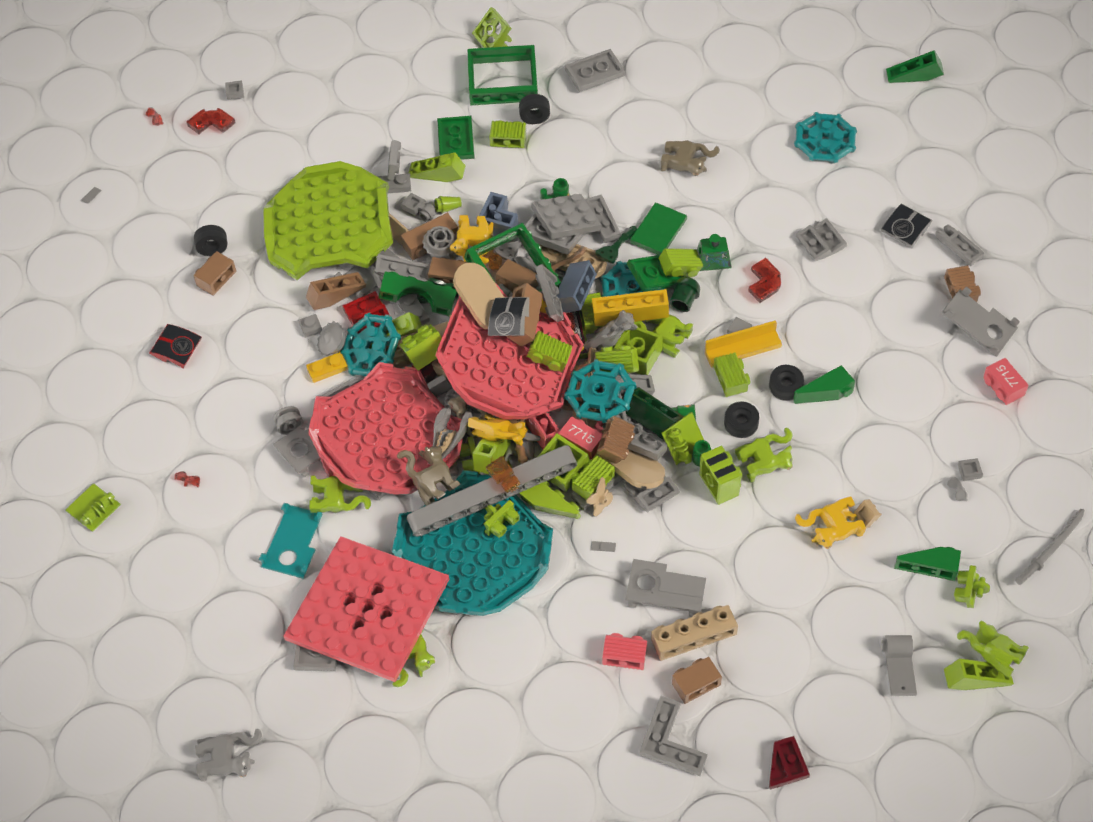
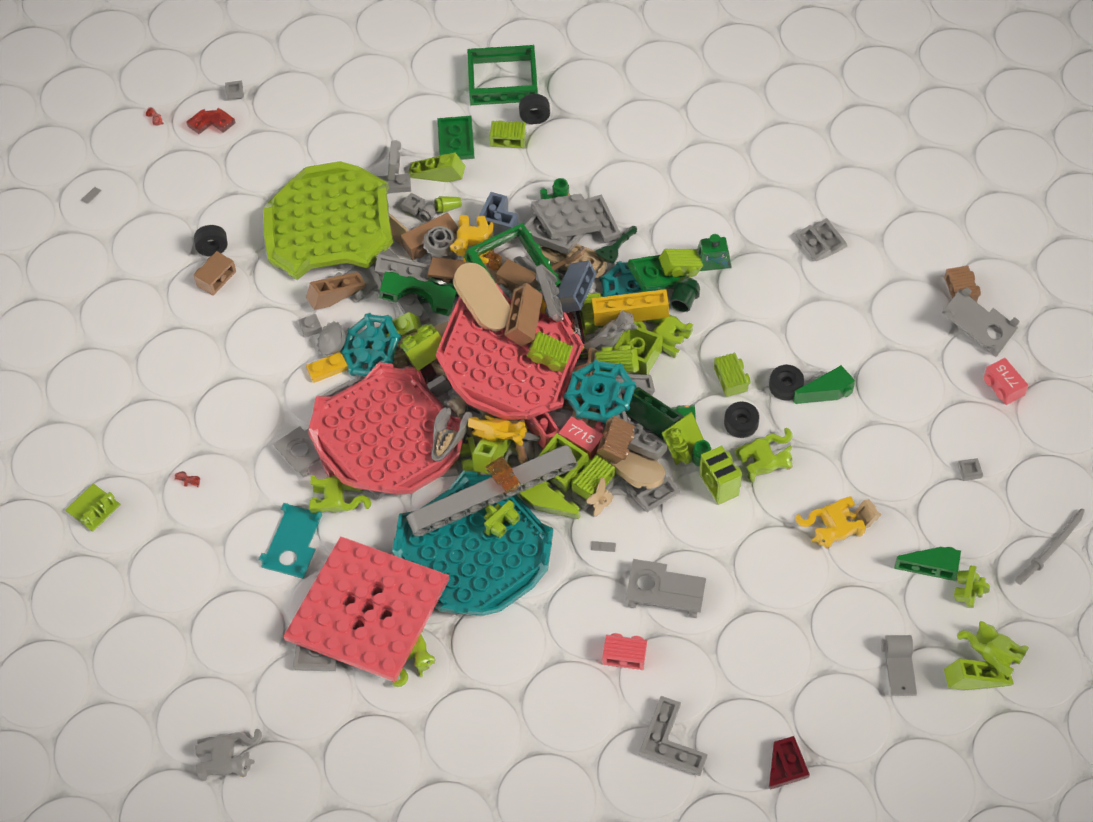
(175, 345): black slope -> none
(288, 419): light grey wheel -> none
(367, 304): red slope -> none
(428, 478): dark tan animal -> none
(492, 18): lime piece -> none
(508, 249): light grey piece -> none
(508, 316): black slope -> none
(594, 70): light grey plate -> none
(658, 229): green tile -> none
(683, 159): dark tan animal -> none
(694, 632): tan brick -> none
(696, 679): medium nougat brick -> none
(737, 325): light grey tile -> none
(744, 342): yellow panel -> none
(769, 280): clear red plate -> none
(825, 129): teal plate -> none
(906, 225): black slope -> none
(916, 69): green slope -> none
(960, 244): light grey hinge -> none
(960, 493): light grey piece -> none

